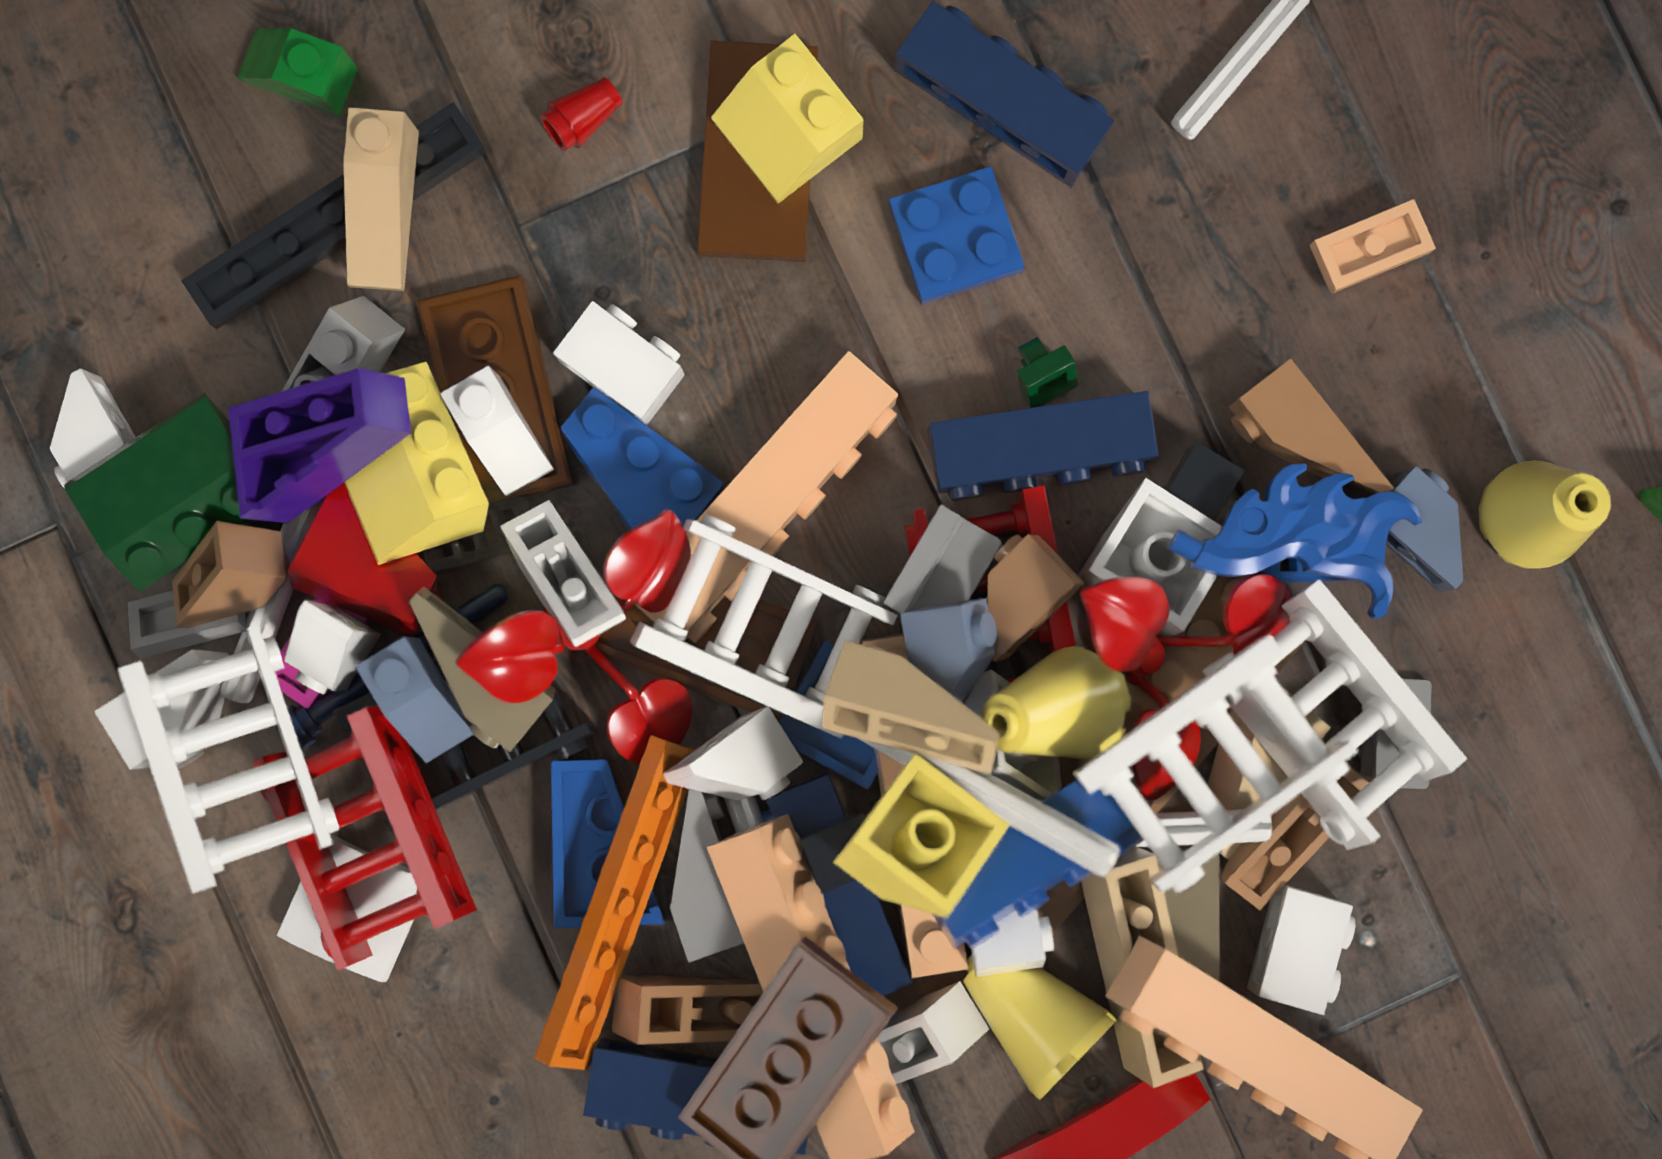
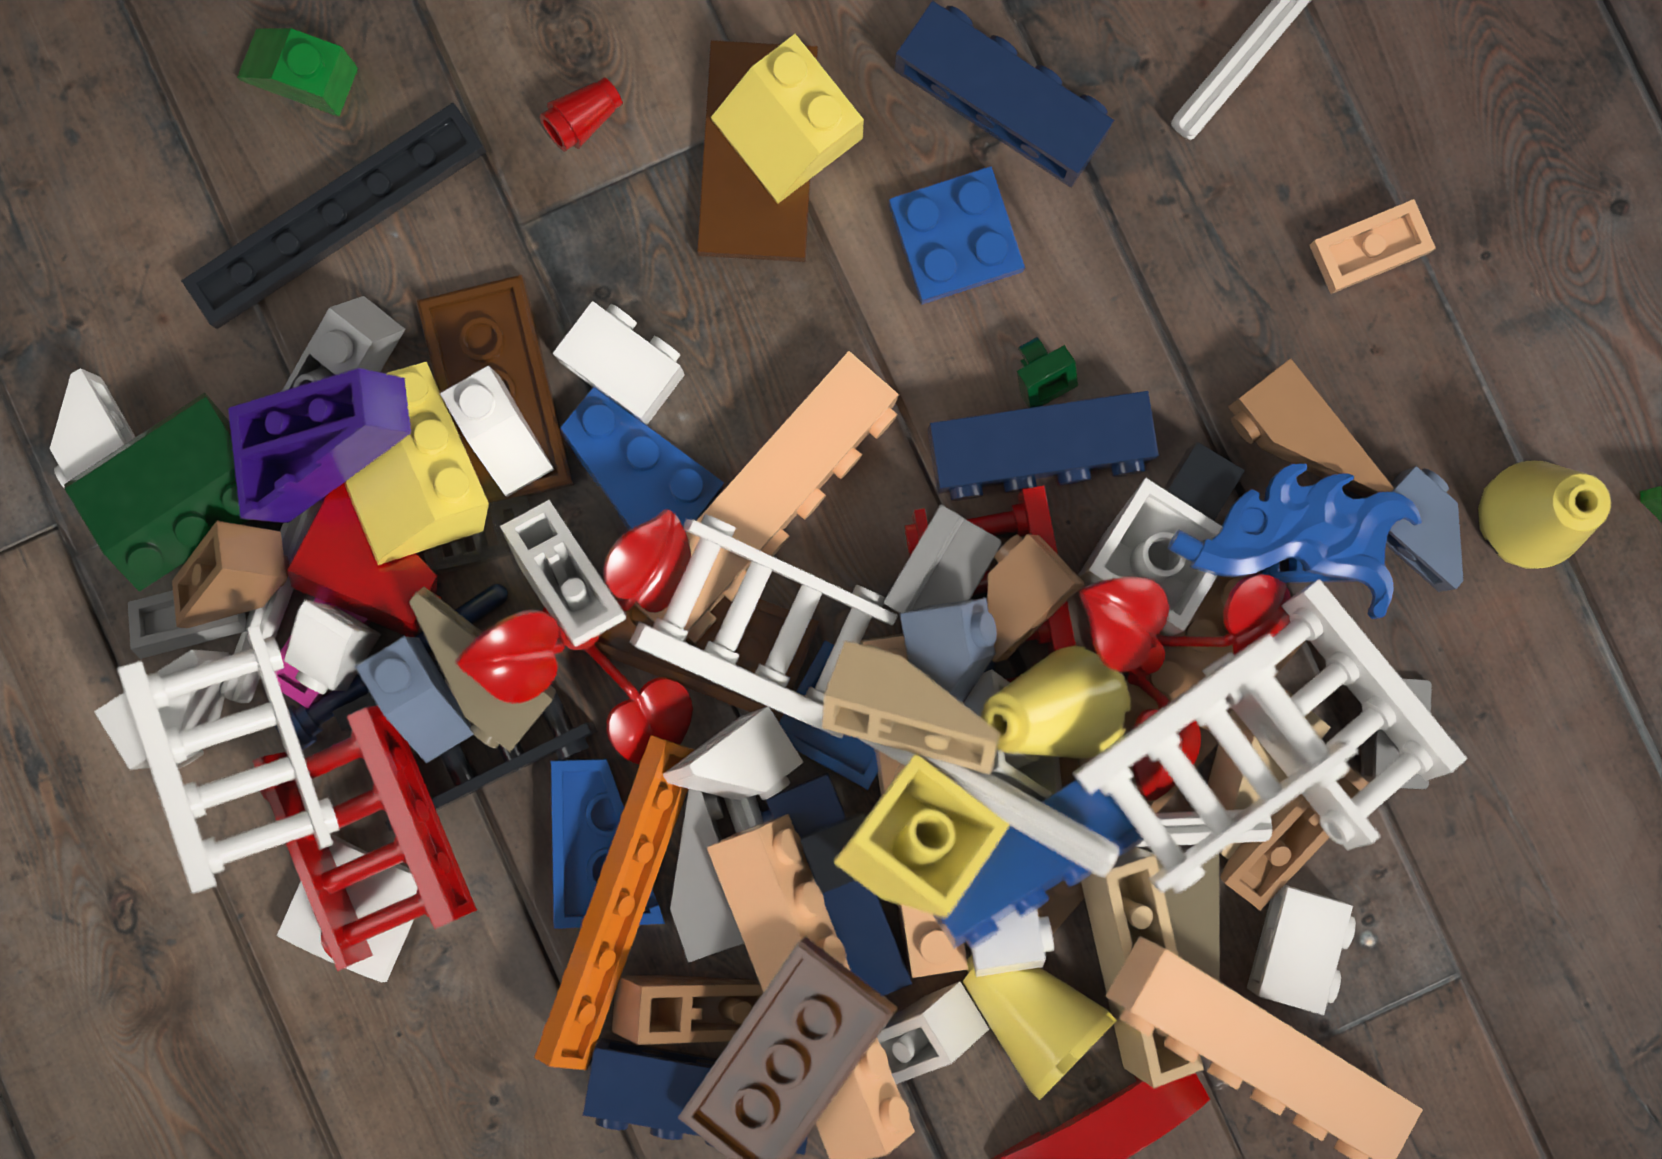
(378, 196): tan slope -> none

